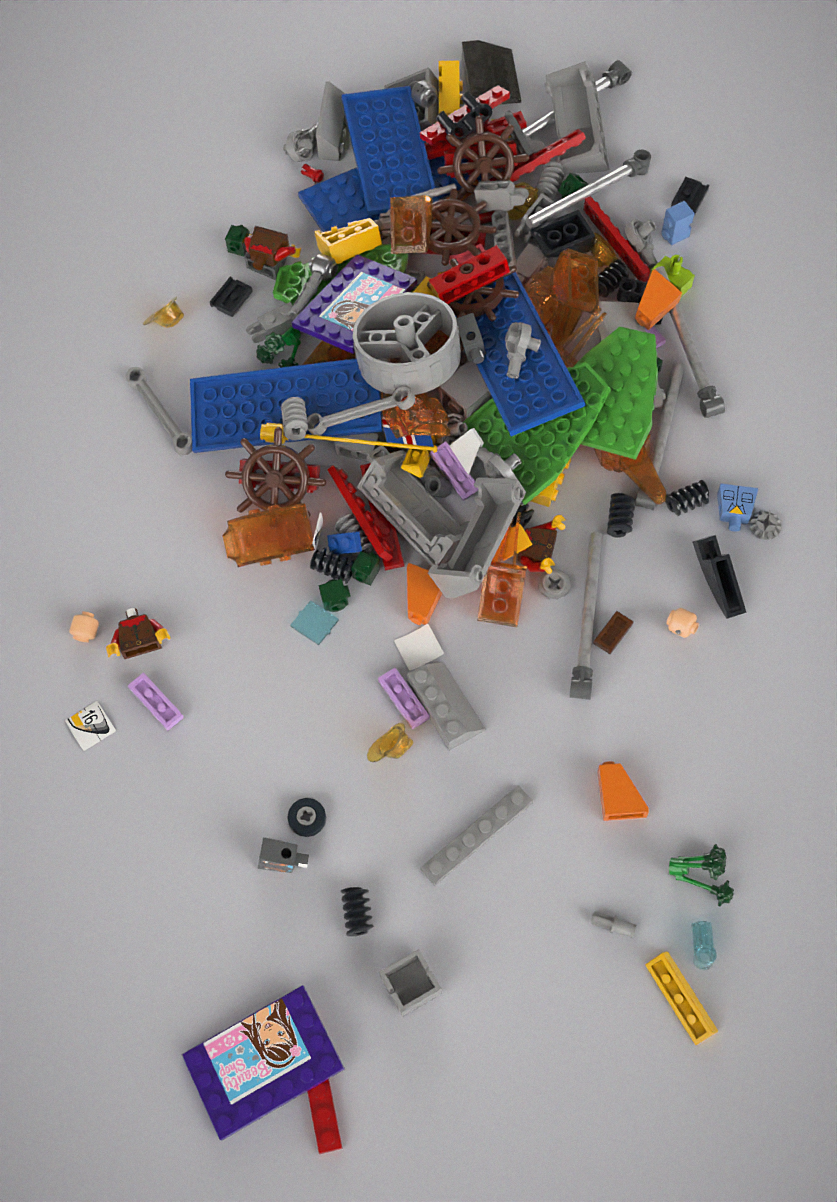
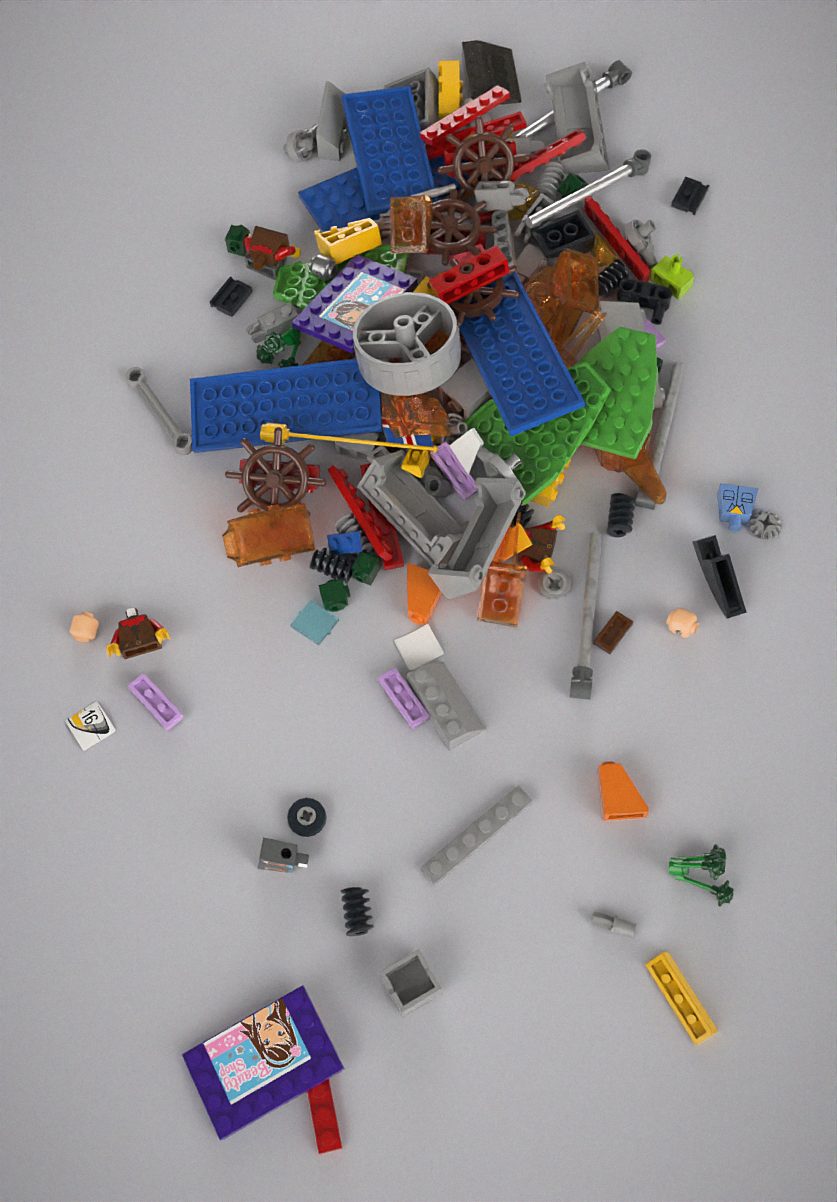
(166, 316): clear yellow piece -> none
(294, 418): light grey piece -> none
(308, 291): light grey pin -> none
(315, 174): red pin -> none
(318, 531): white sticker -> none
(360, 411): light grey piece -> none
(391, 744): clear yellow piece -> none
(424, 94): flat silver head -> none
(467, 124): black piece -> none
(472, 342): dark grey torso -> none
(517, 341): light grey pin -> none
(524, 146): dark grey hinge -> none
(657, 300): orange slope -> none
(677, 222): medium blue brick -> none
(687, 497): black piece -> none
(703, 943): clear light blue piece -> none
(710, 402): flat silver piece -> none

